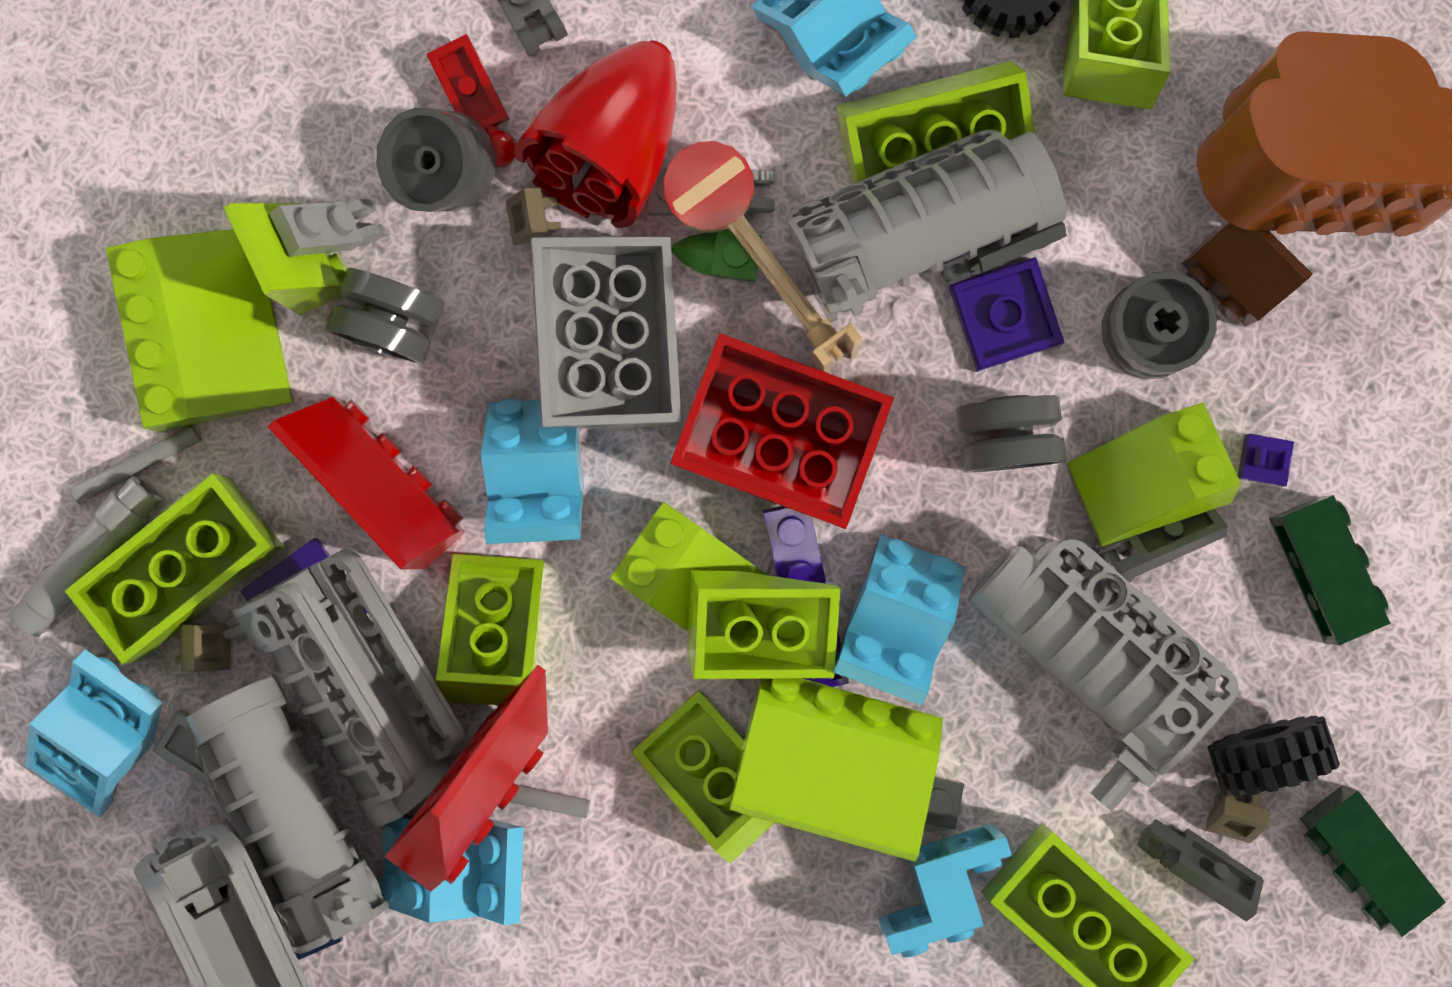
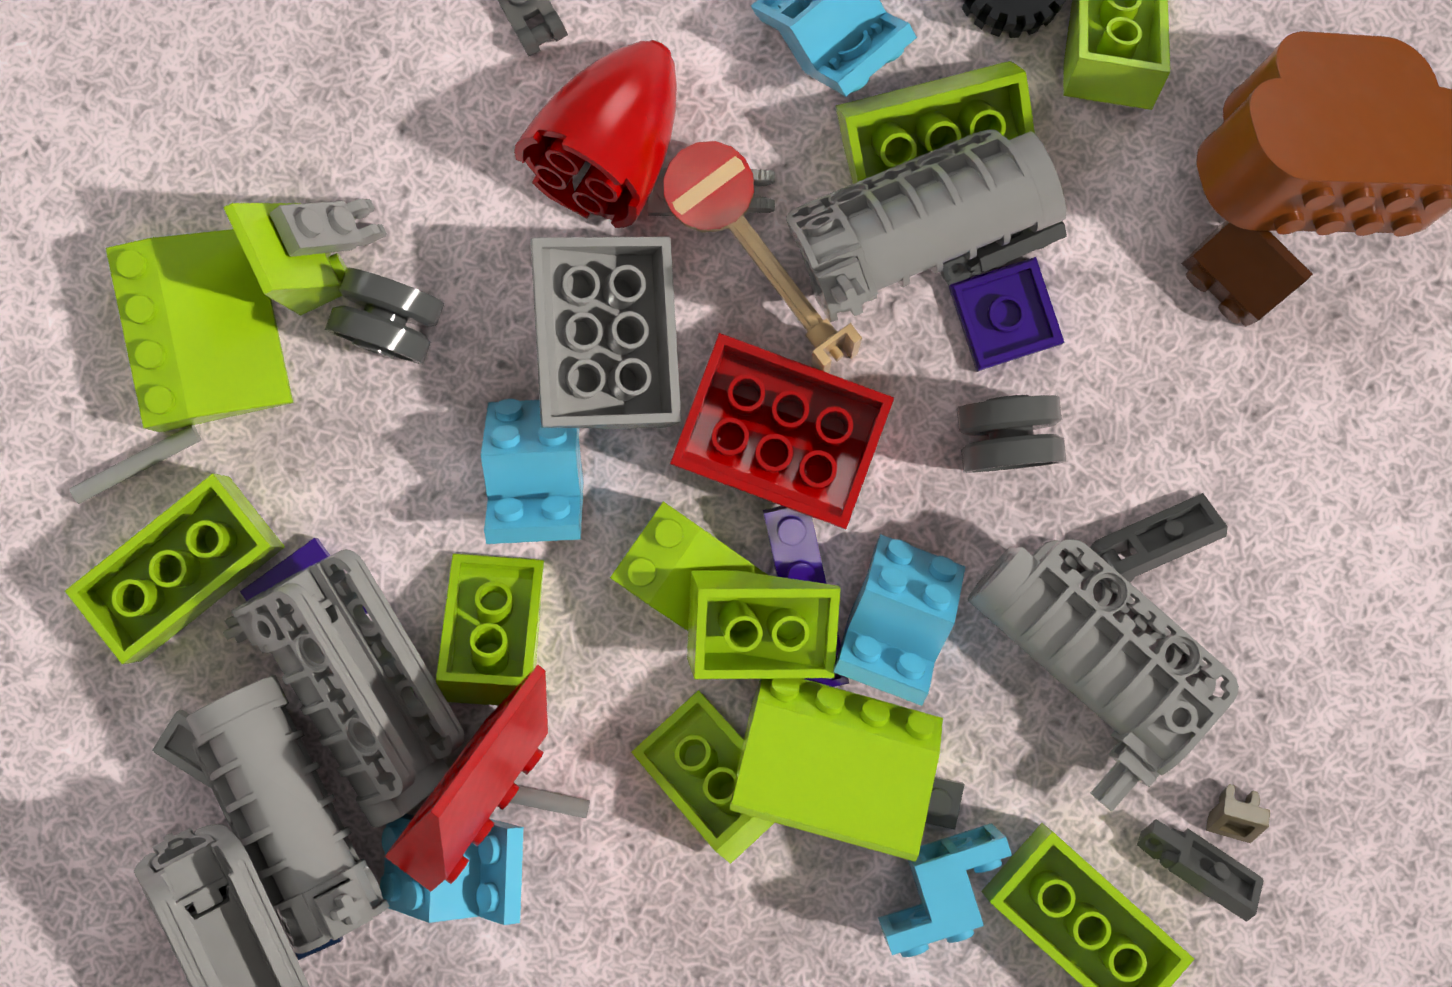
(93, 732): medium azure bracket -> none
(114, 523): light grey piece -> none
(204, 647): dark tan tile -> none
(371, 481): red slope -> none
(435, 160): dark grey wheel -> none
(473, 92): red plate -> none
(528, 215): dark tan tile -> none
(716, 255): bright green plate -> none
(1155, 475): lime slope -> none
(1185, 322): dark grey wheel -> none
(1265, 460): dark purple tile -> none
(1273, 756): black tyre -> none
(1331, 570): dark green brick -> none
(1370, 861): dark green brick -> none

